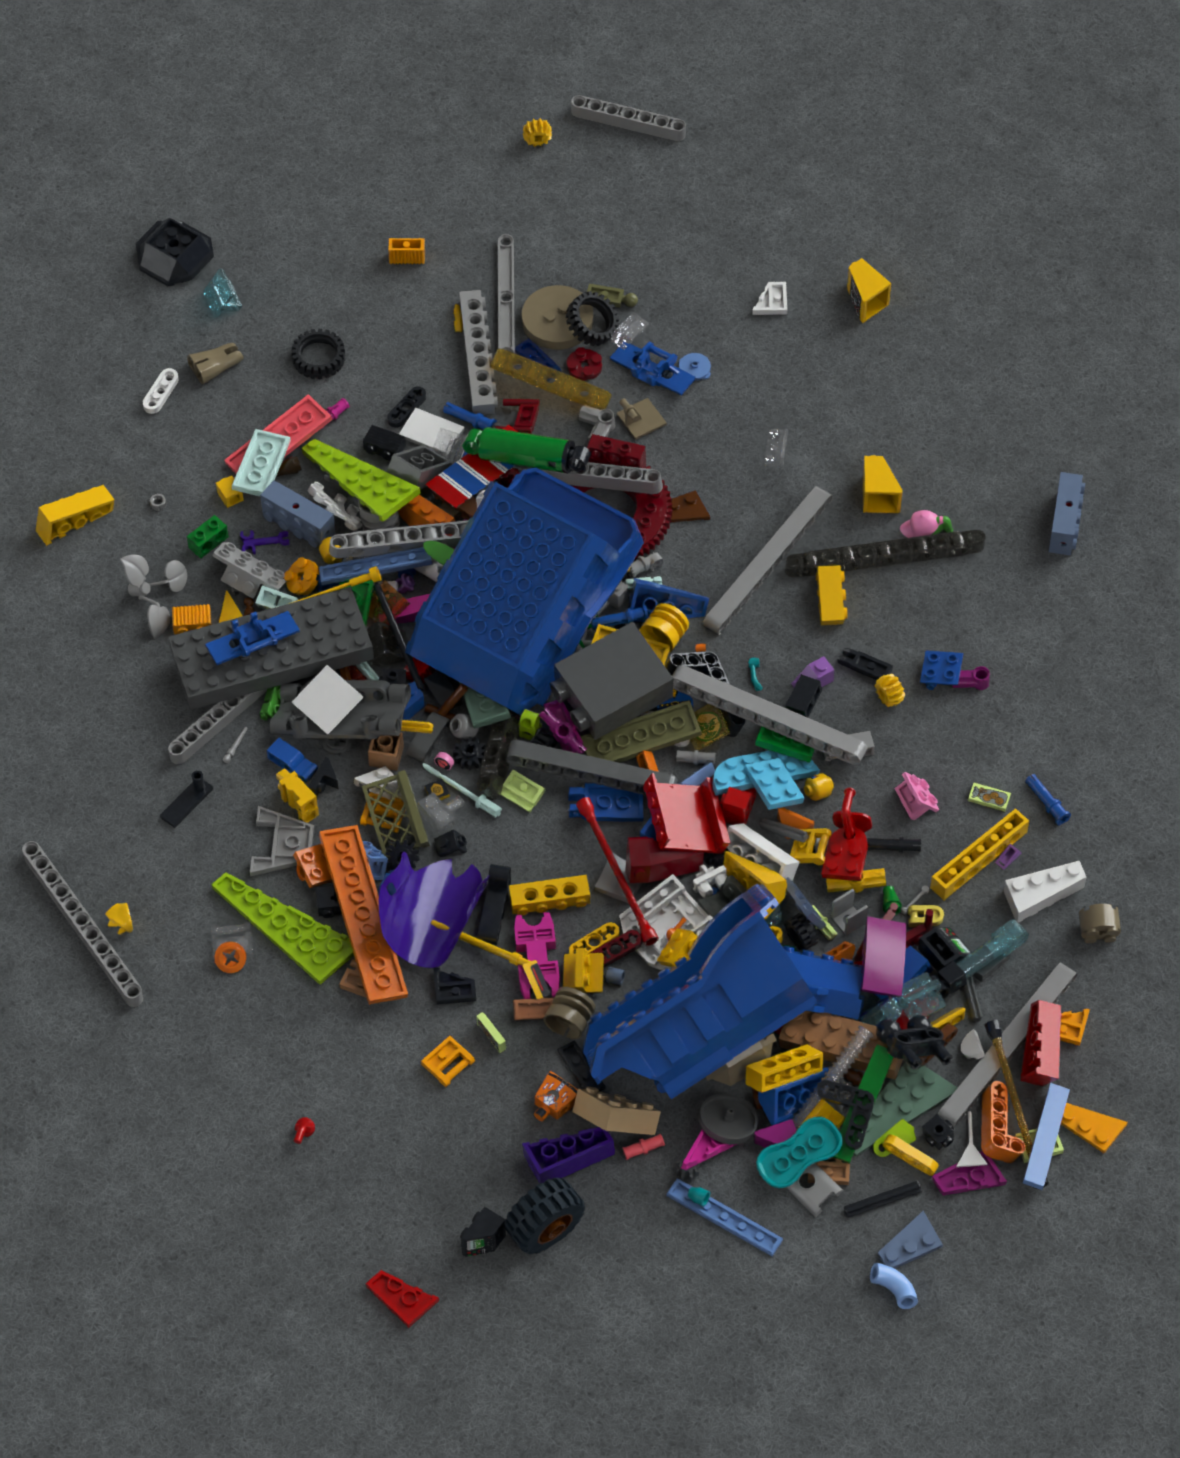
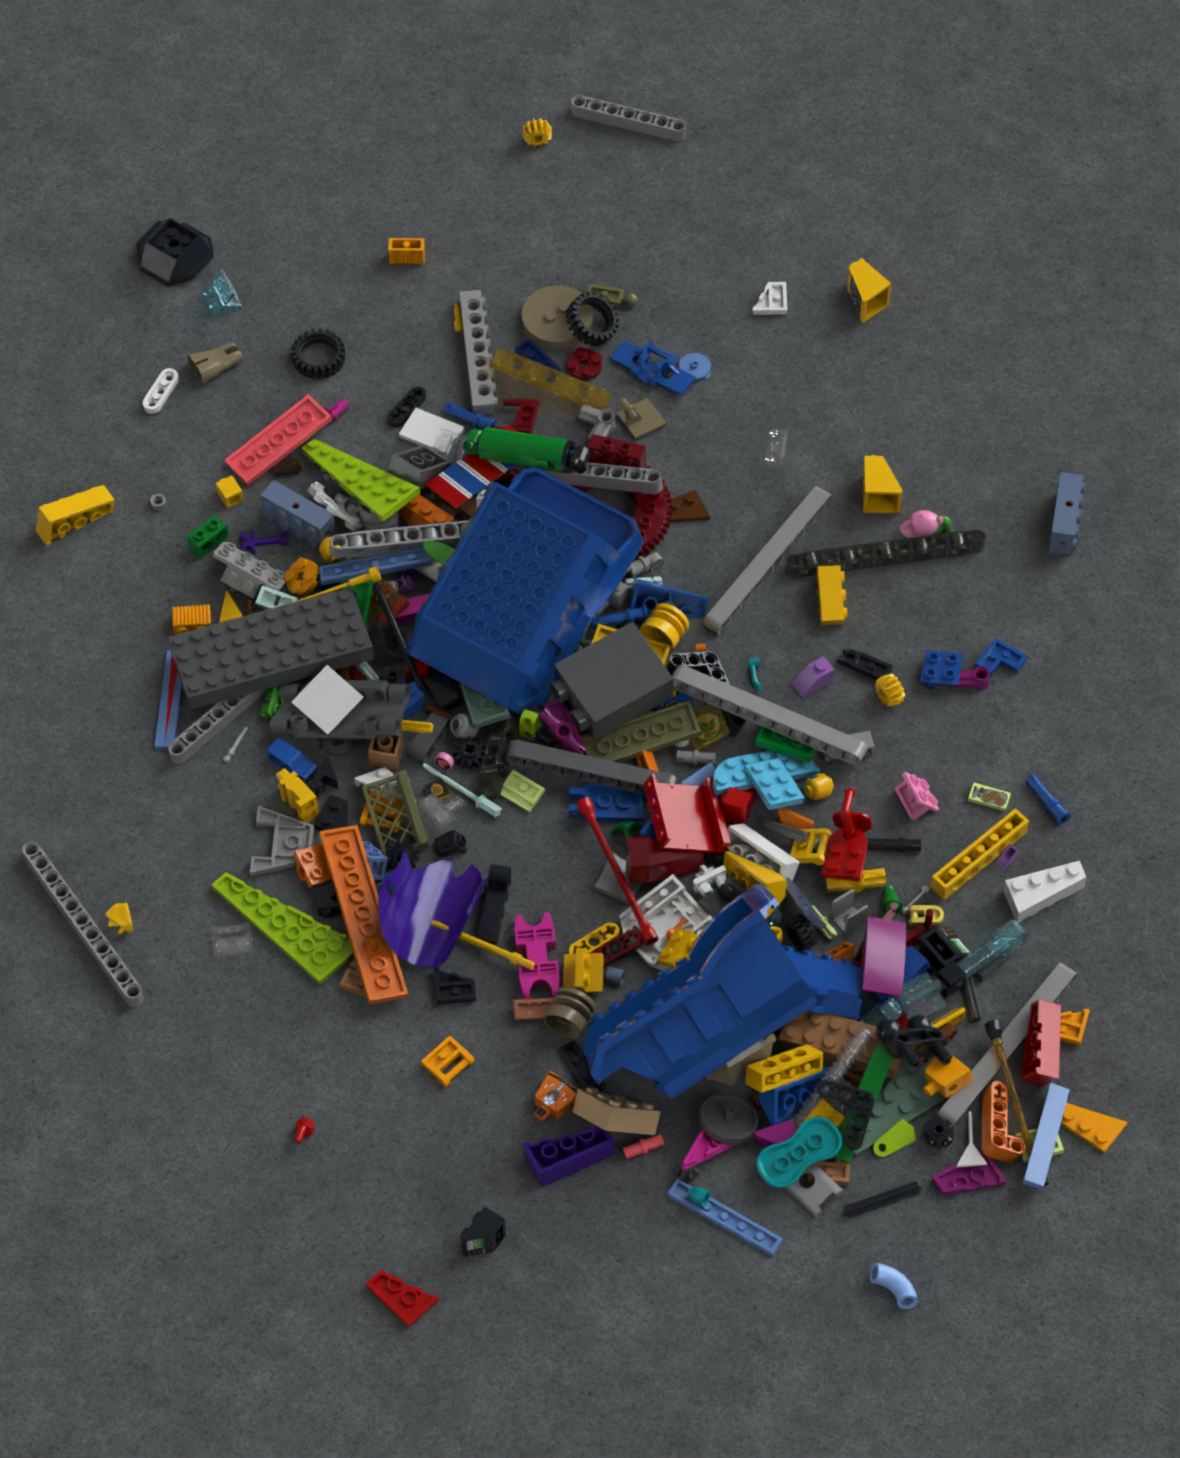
(135, 570): light grey plant -> none
(169, 705): none -> medium blue tile
(187, 800): black piece -> none
(232, 966): orange gear -> none
(251, 636): blue piece -> none
(260, 462): light aqua tile -> none
(333, 814): none -> black wing
(383, 442): black brick -> none
(452, 700): reddish brown piece -> none
(491, 1032): yellowish green tile -> none
(506, 326): light grey beam -> none
(536, 979): sticker -> none
(544, 1215): black wheel -> none
(555, 887): yellow brick -> none
(627, 828): none -> green plant
(629, 330): clear hinge -> none
(804, 695): black hinge -> none
(910, 1155): yellow beam -> none
(911, 1243): sand blue wing -> none
(946, 1078): none -> light orange torso
(971, 1046): white tile -> none
(1001, 653): none -> blue plate
(1099, 923): dark tan brick -> none

